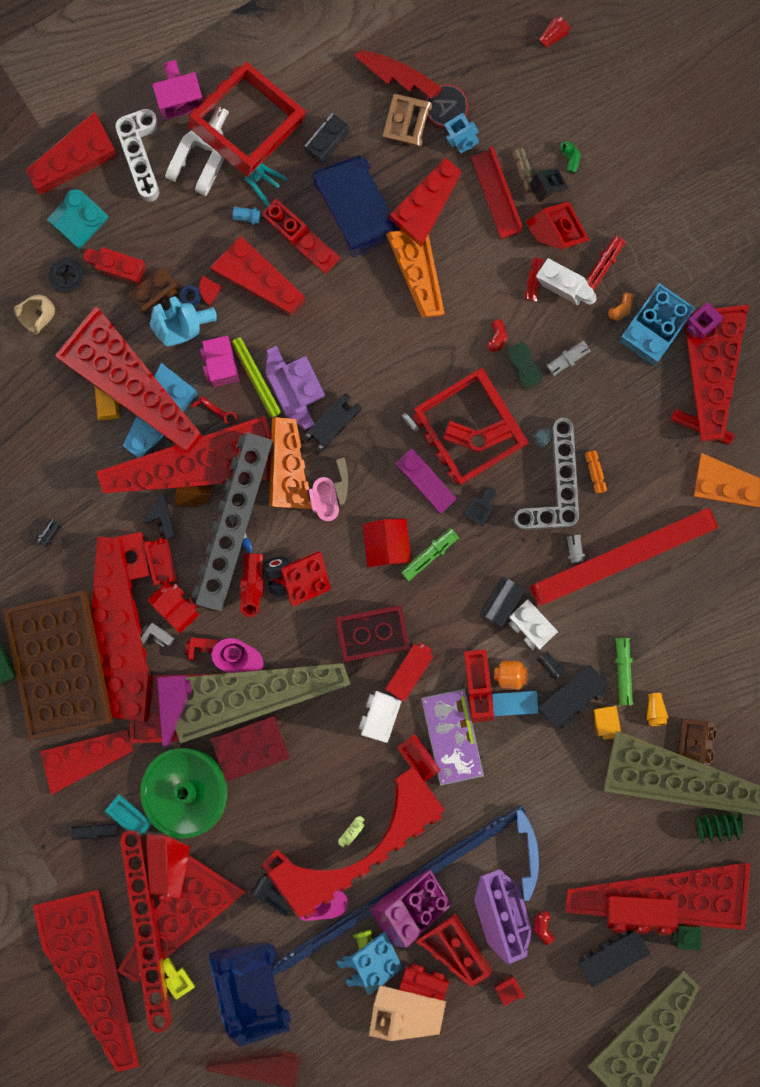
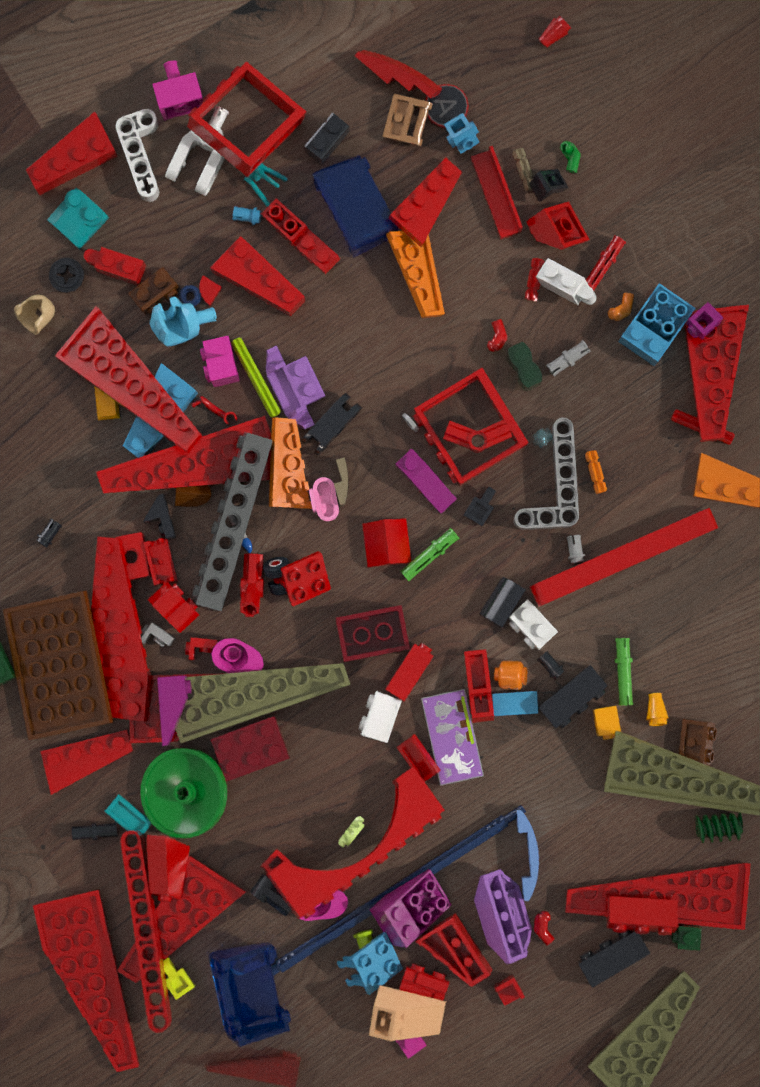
(411, 1045): none -> dark pink plate

